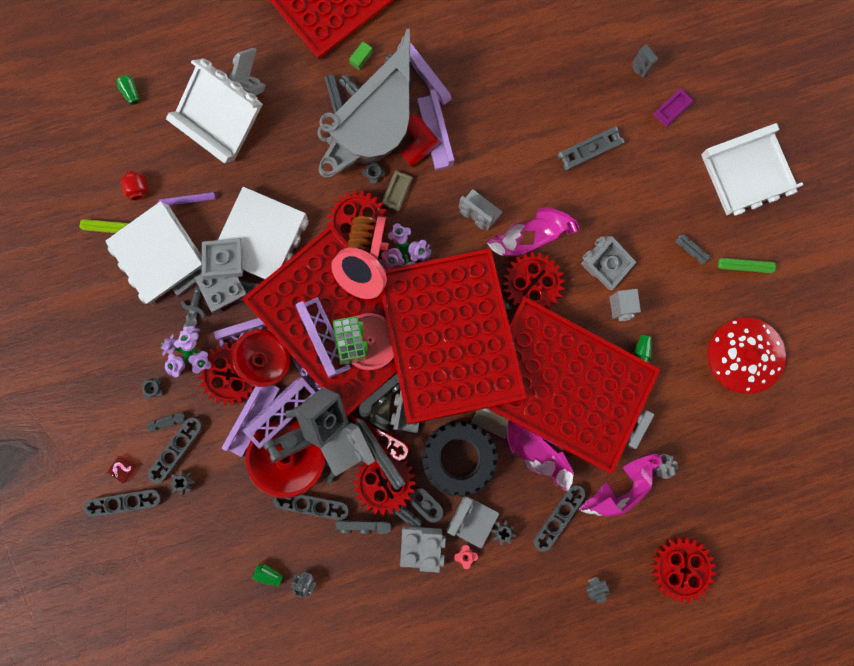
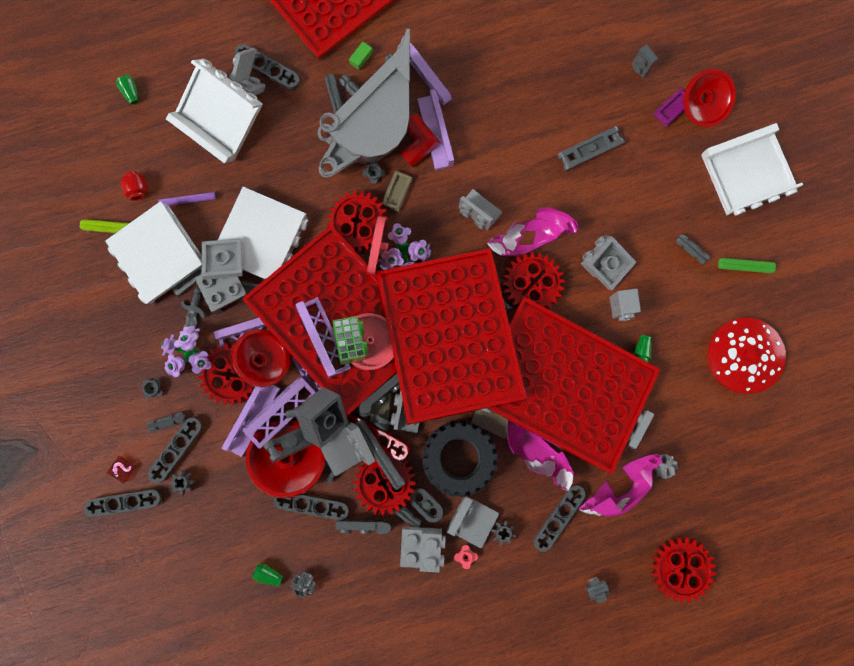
(268, 66): none -> dark grey beam
(359, 273): coral piece -> none
(361, 233): dark orange piece -> none
(718, 97): none -> red dish

